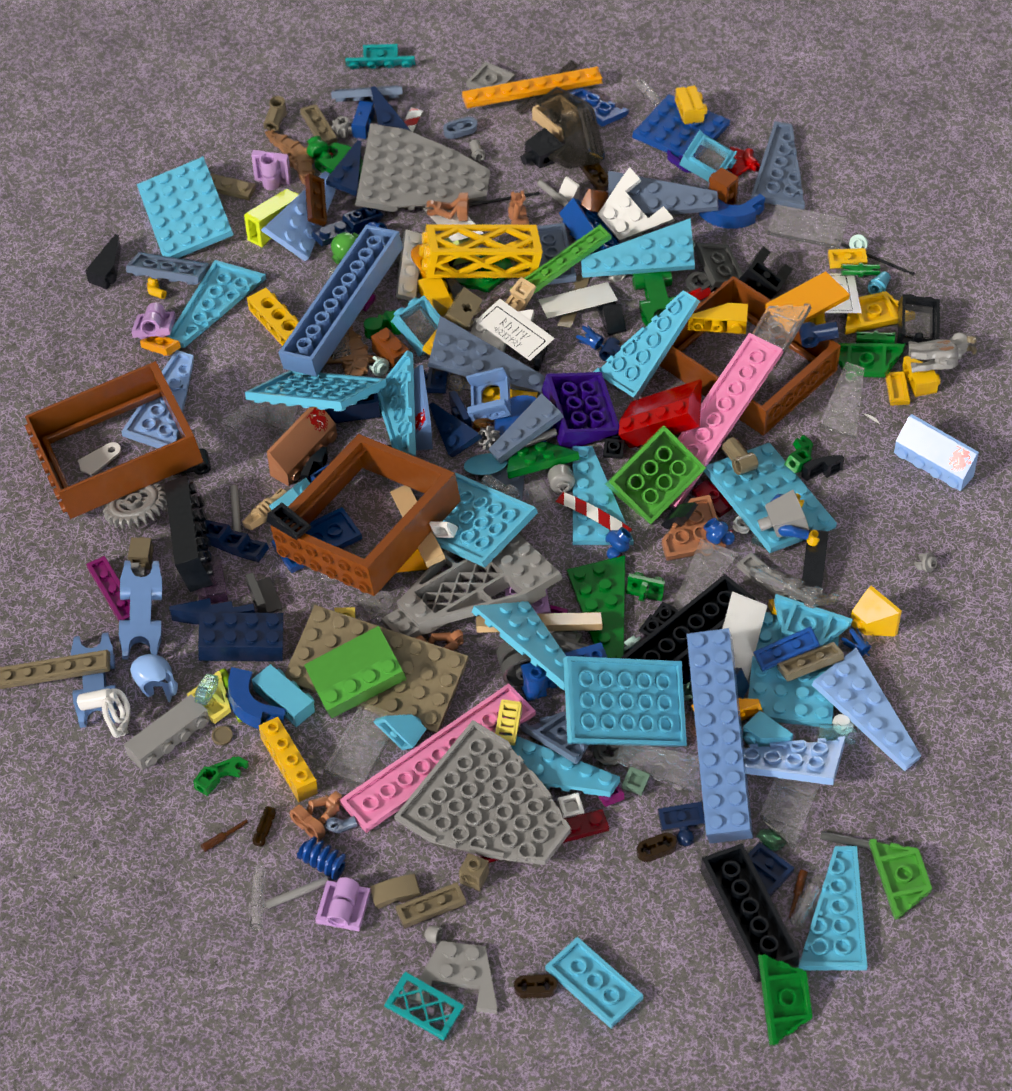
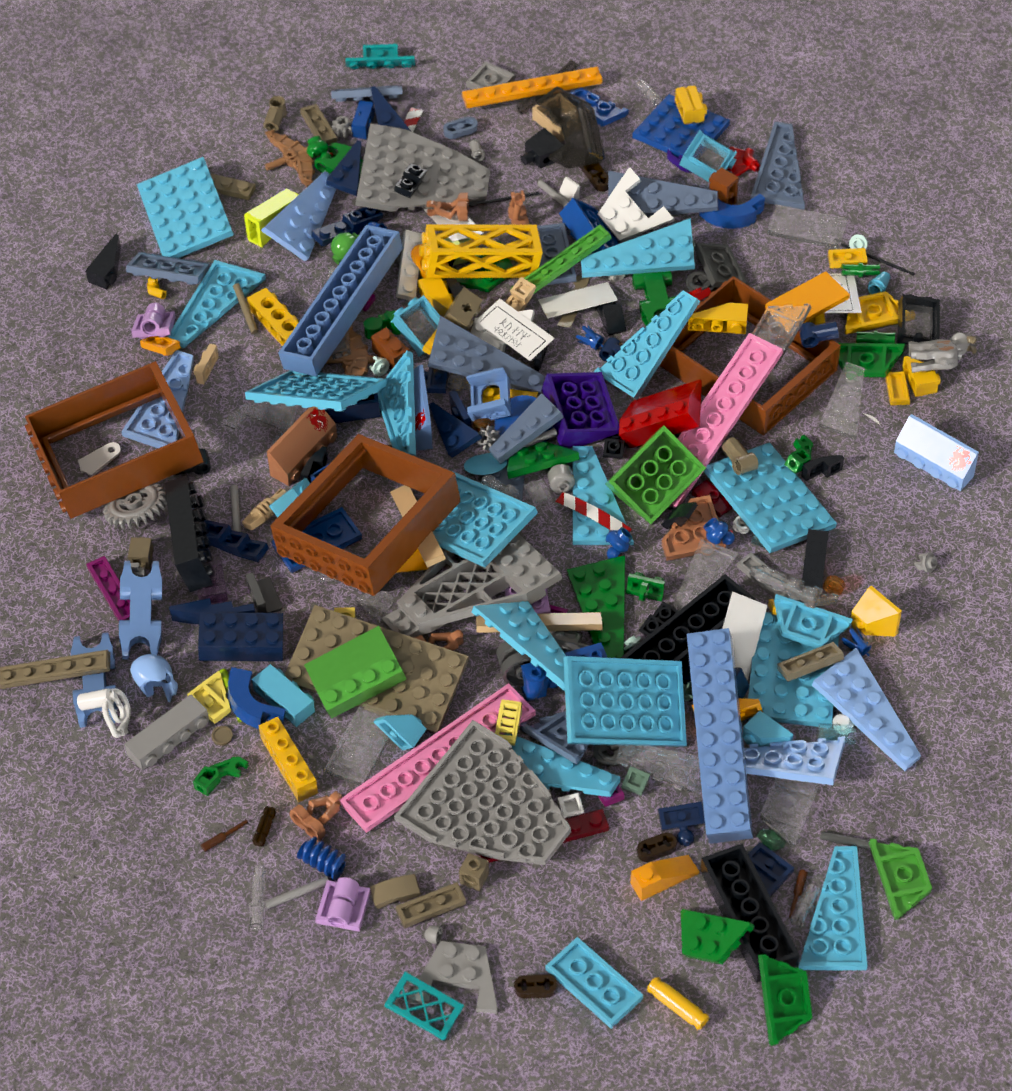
(206, 364): none -> tan plate
(206, 689): clear light blue beam -> none
(245, 308): none -> dark tan bar
(271, 169): lavender plate -> none
(275, 514): black slope -> none
(316, 200): reddish brown plate -> none
(339, 825): sand blue arm -> none
(410, 180): none -> black slope
(443, 529): white slope -> none
(594, 200): dark orange slope -> none
(661, 875): none -> light orange slope
(678, 1003): none -> yellow axle
(710, 936): none -> green wing
(762, 278): black brick -> none
(786, 648): blue tile -> none
(787, 518): light grey torso -> none
(834, 585): none -> clear orange tile

